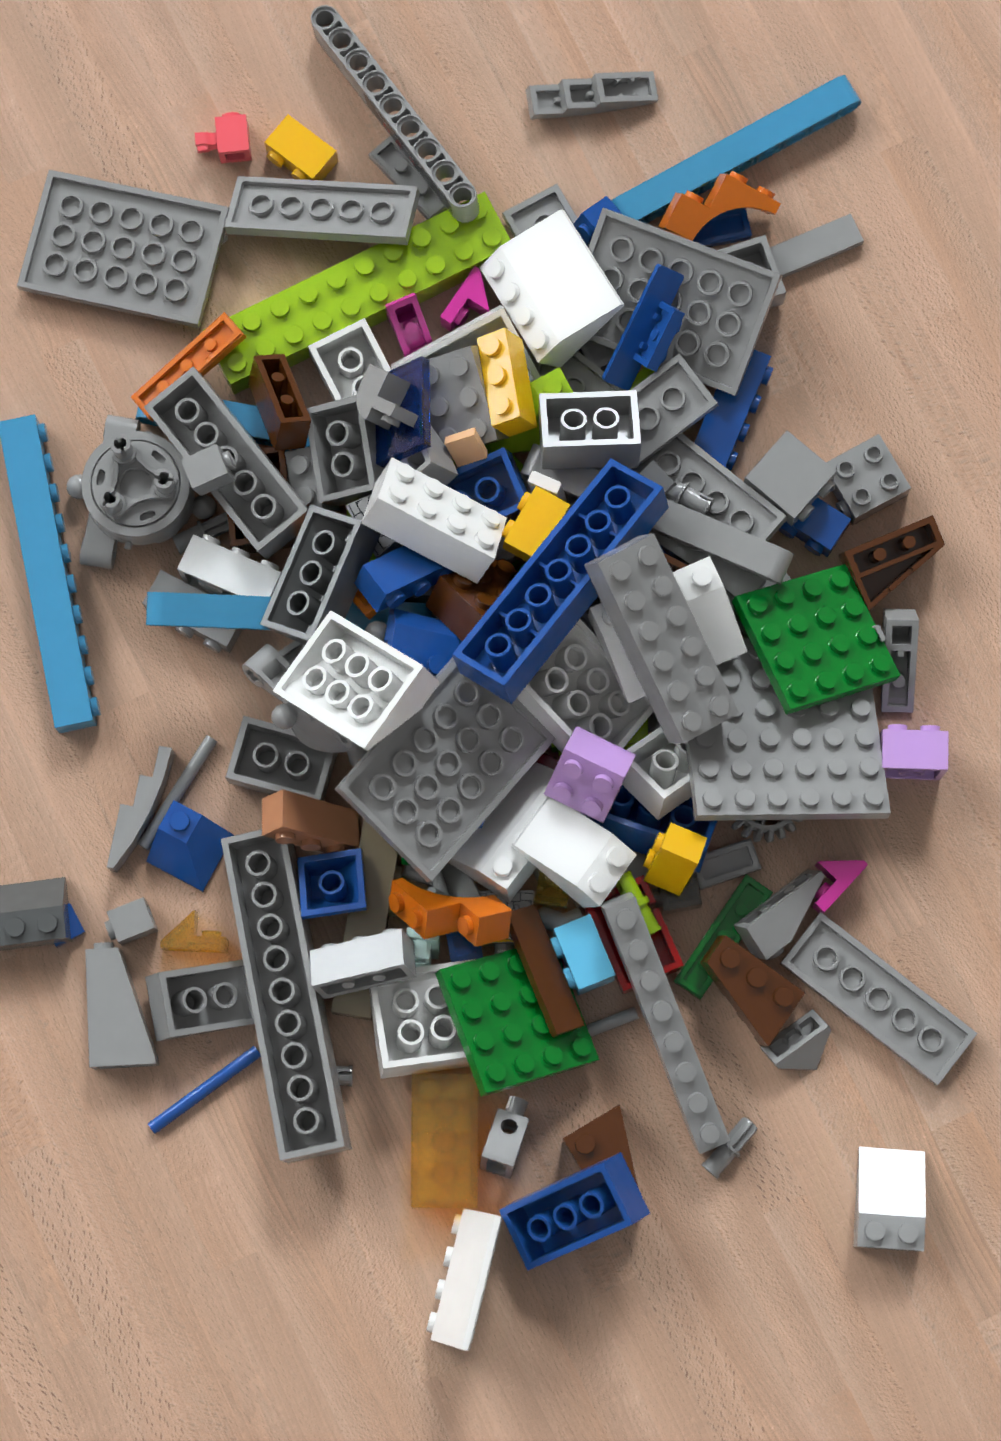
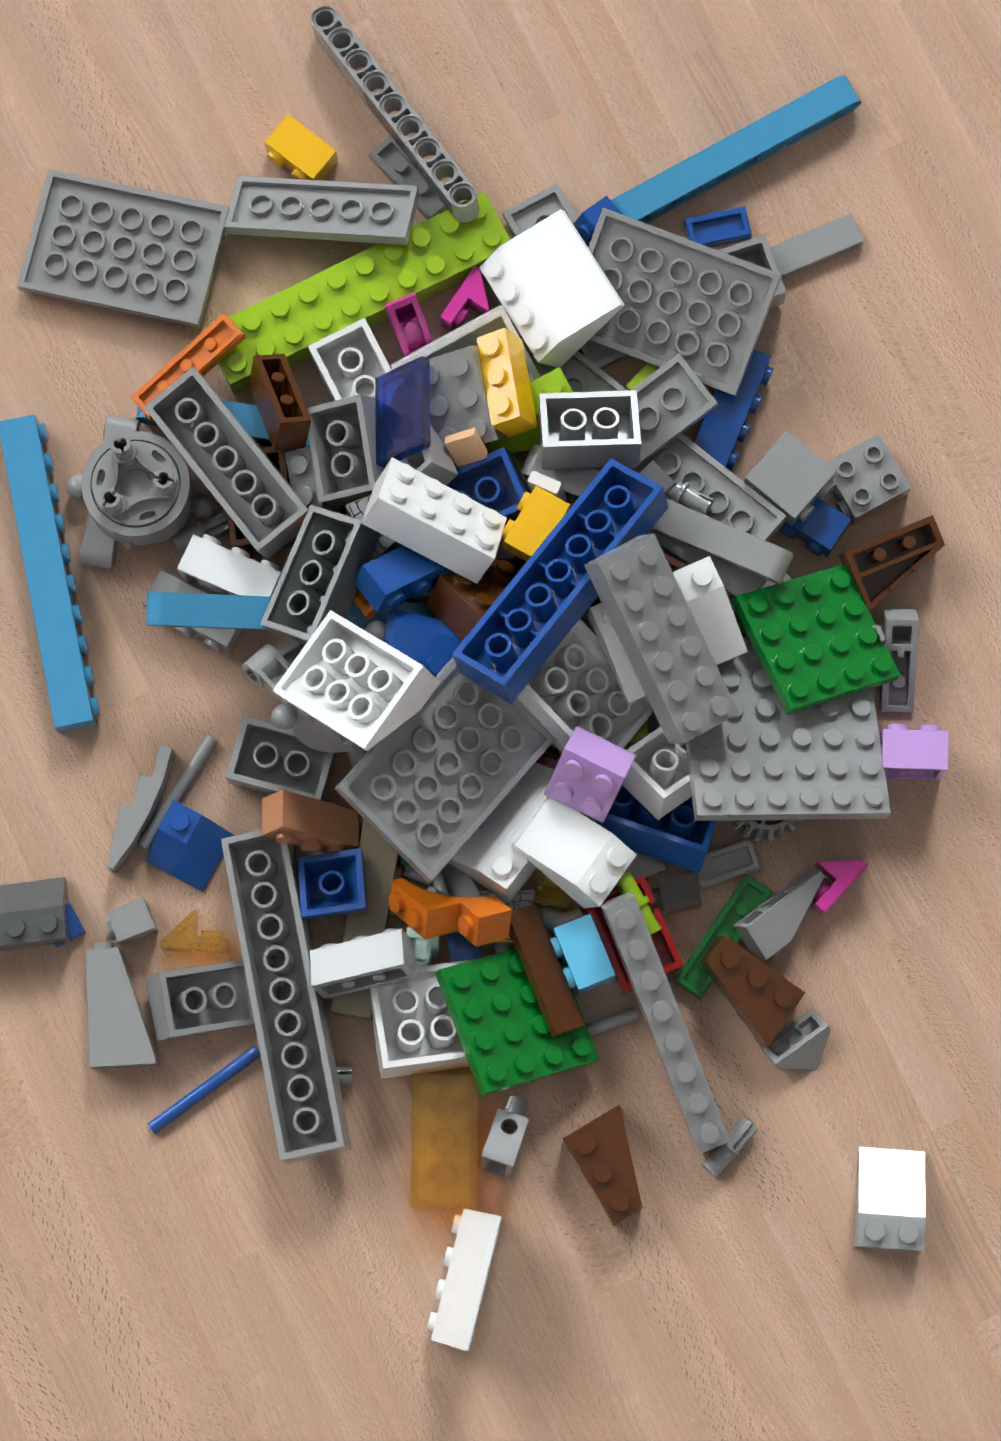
(209, 469): light grey brick -> none
(230, 138): coral brick -> none
(381, 398): light grey brick -> none
(574, 1211): blue brick -> none
(592, 95): light grey slope -> none
(648, 330): blue bracket -> none
(673, 858): yellow brick -> none
(687, 215): orange arch -> none
(878, 999): light grey plate -> none

